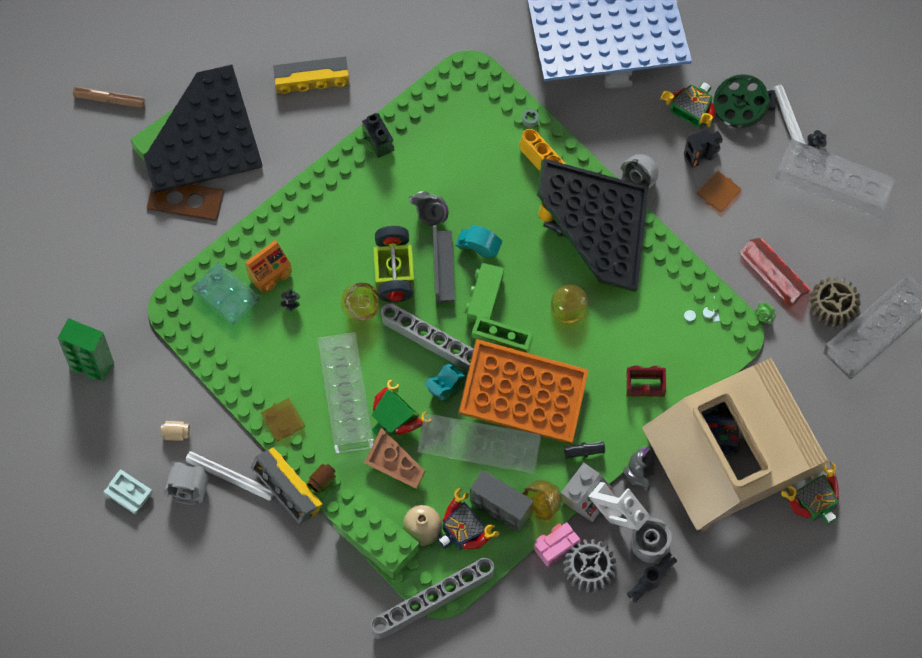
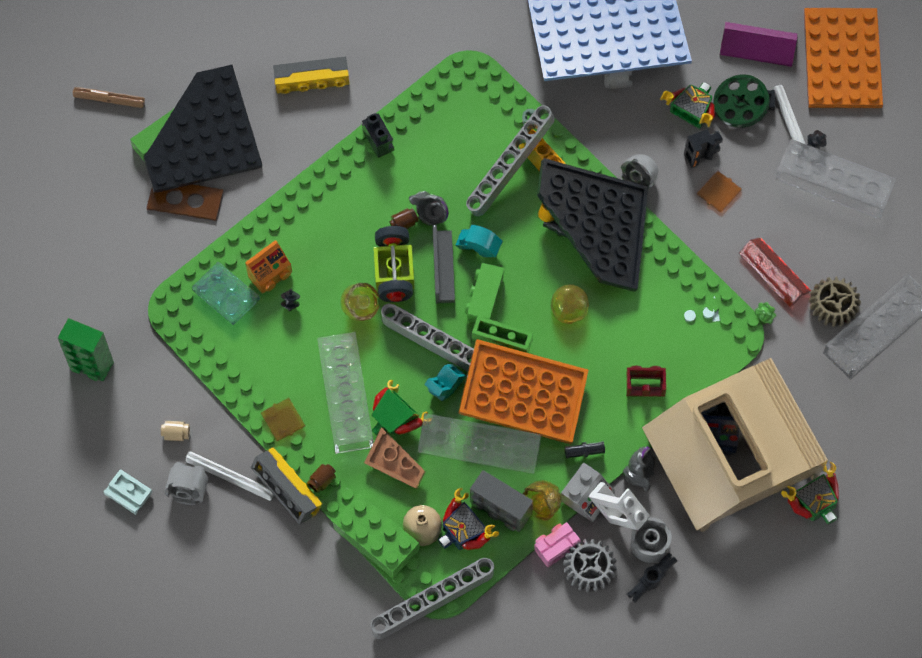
(404, 218): none -> reddish brown brick
(511, 151): none -> light grey beam
(758, 44): none -> magenta slope
(843, 58): none -> orange plate

